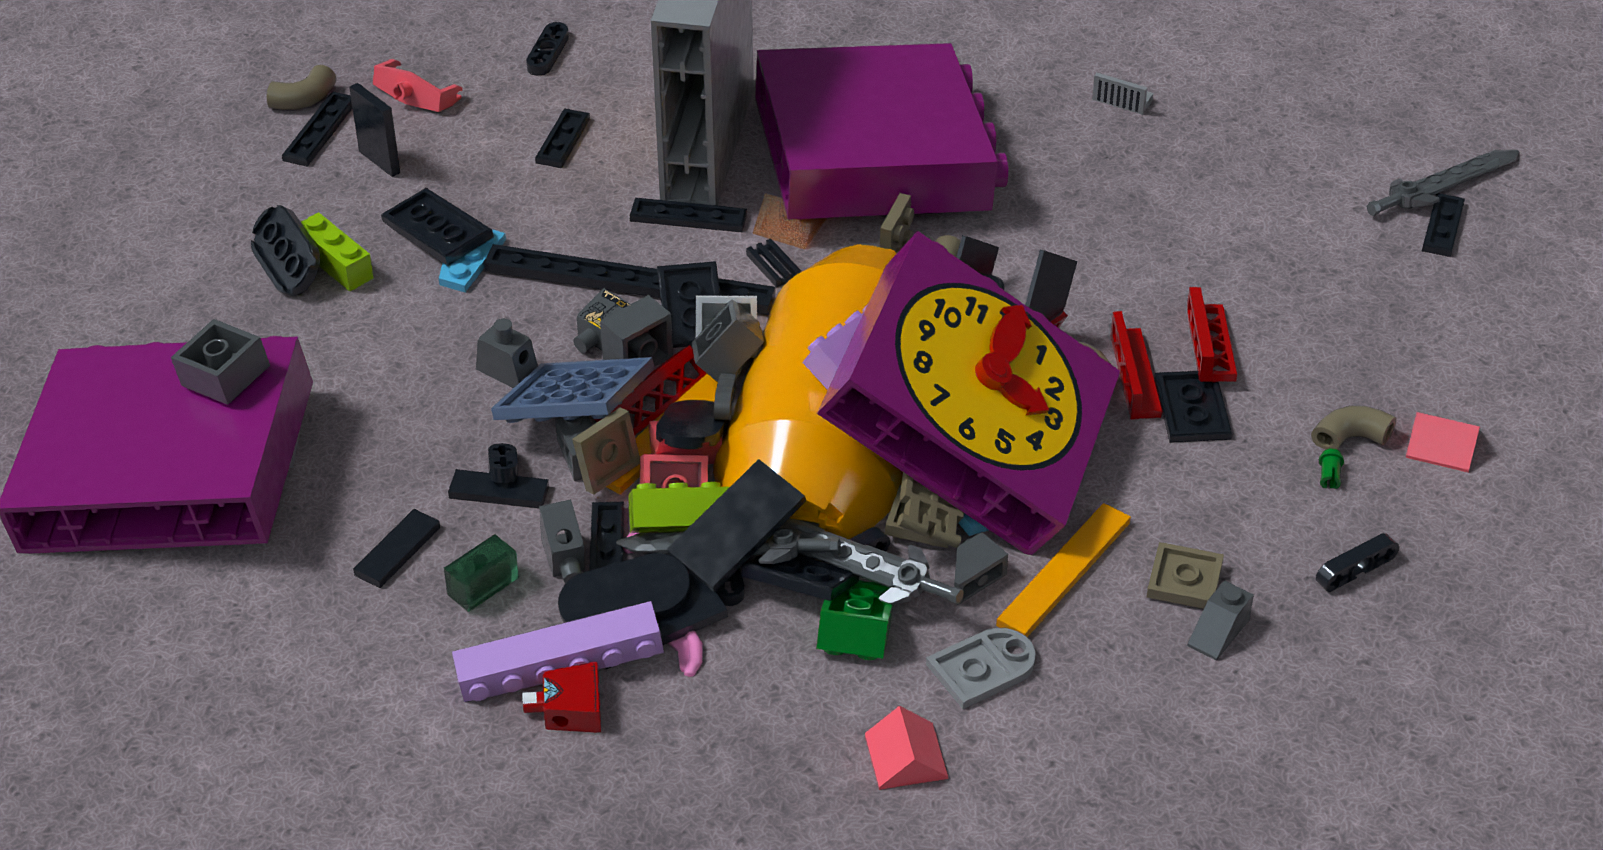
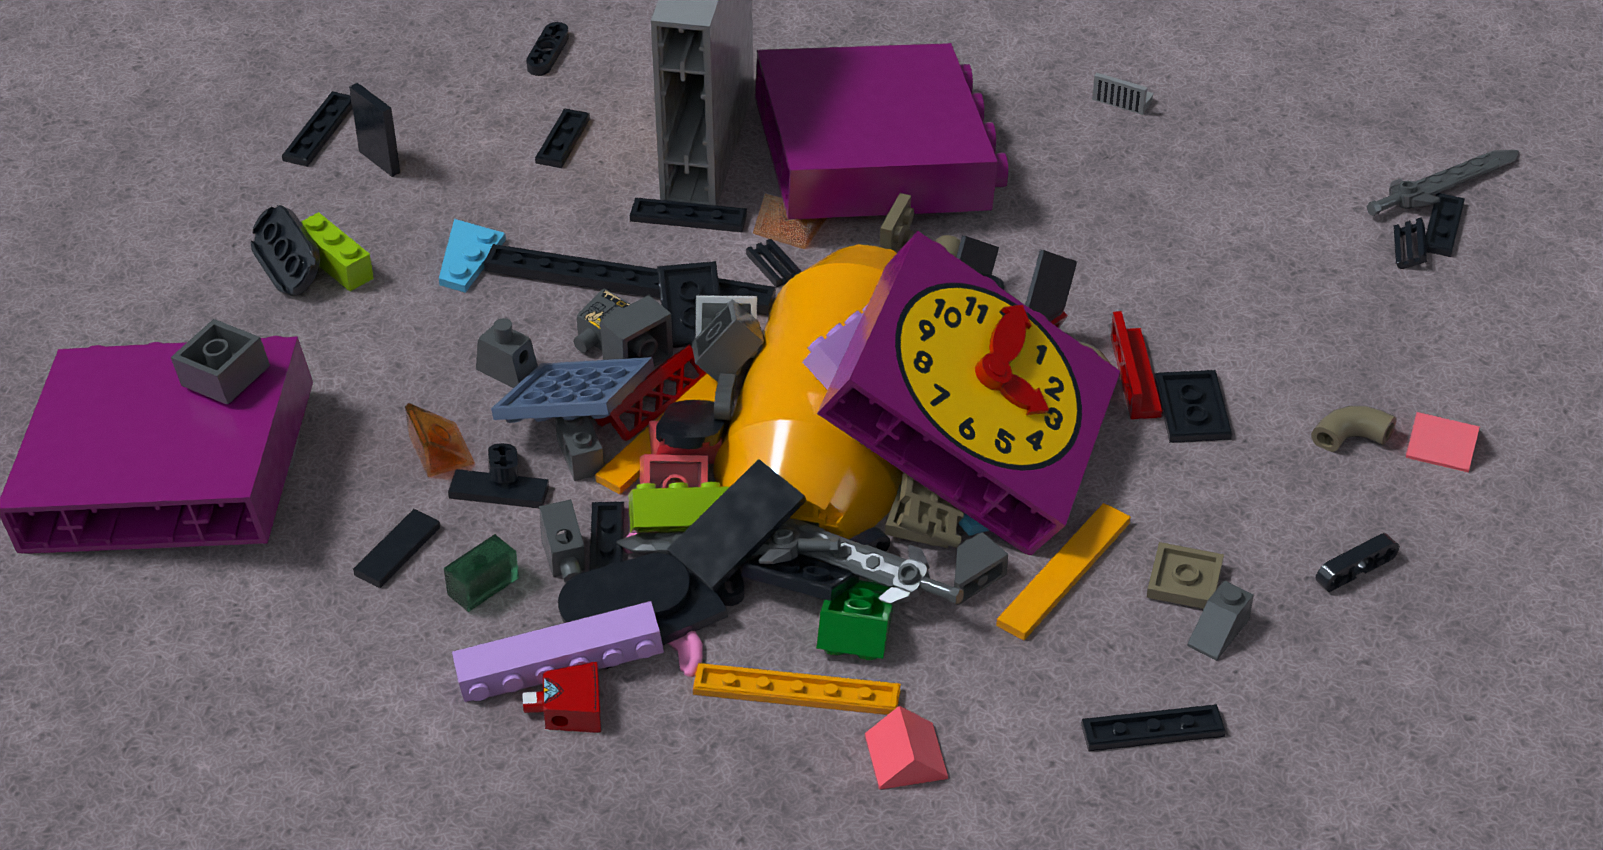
(302, 93): dark tan cylinder -> none
(413, 89): coral piece -> none
(436, 441): none -> clear orange slope
(437, 226): black tile -> none
(606, 450): dark tan plate -> none
(796, 689): none -> light orange tile
(983, 665): light grey tile -> none
(1153, 727): none -> black tile
(1204, 343): red fence -> none
(1331, 464): green pin -> none
(1408, 230): none -> black tile

